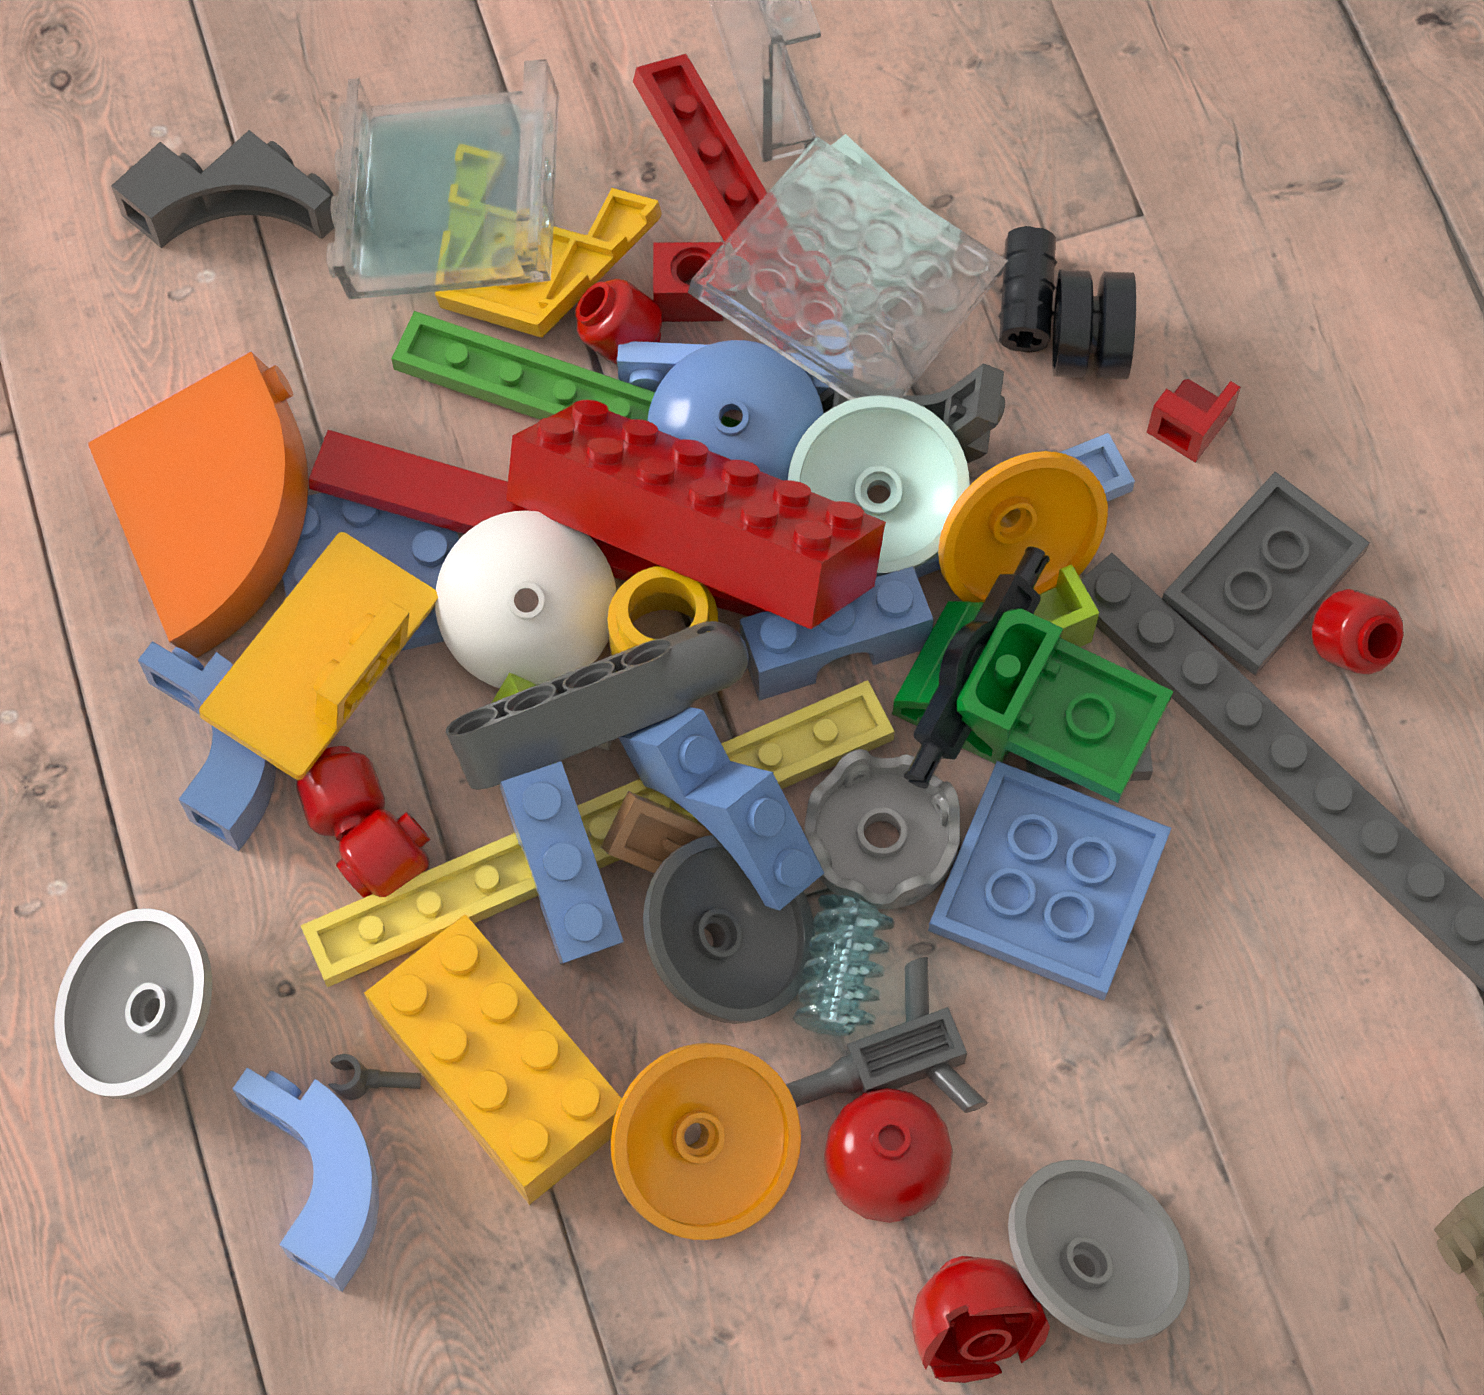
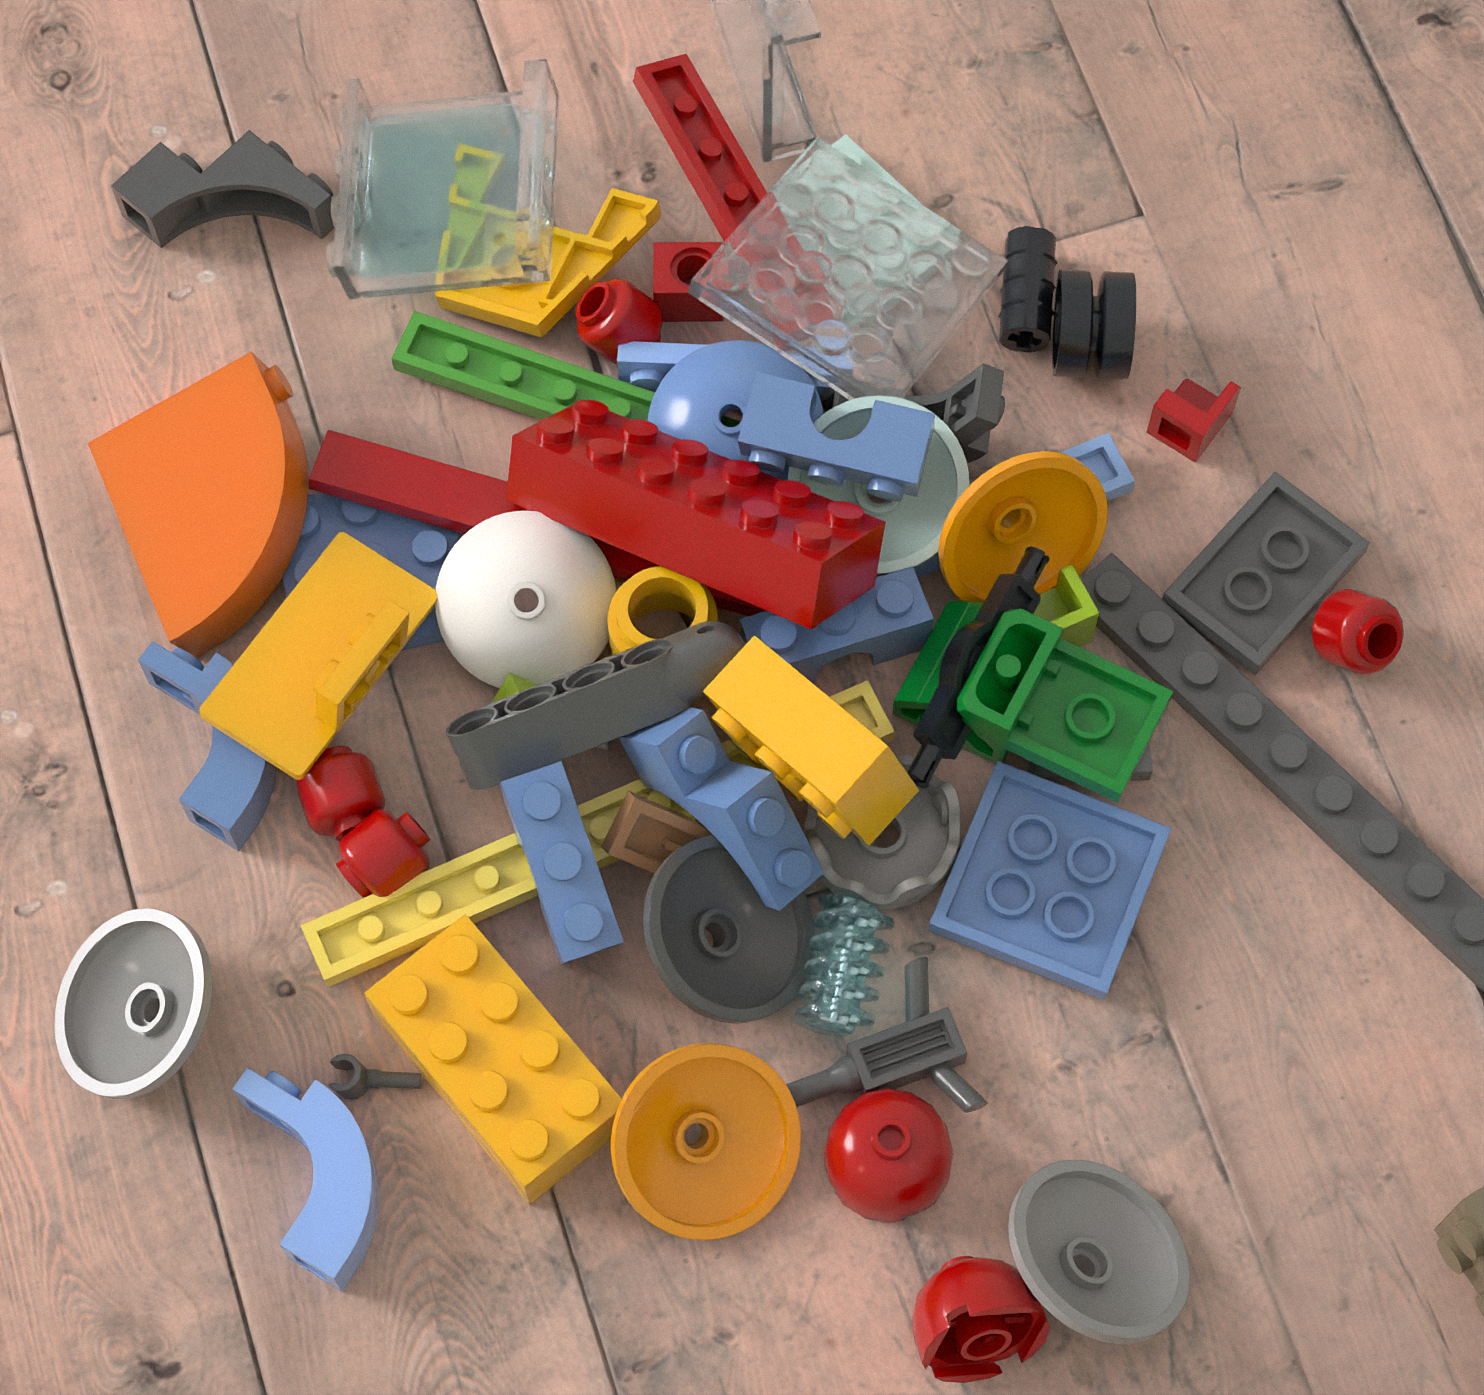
(809, 743): none -> yellow brick
(884, 455): none -> medium blue arch

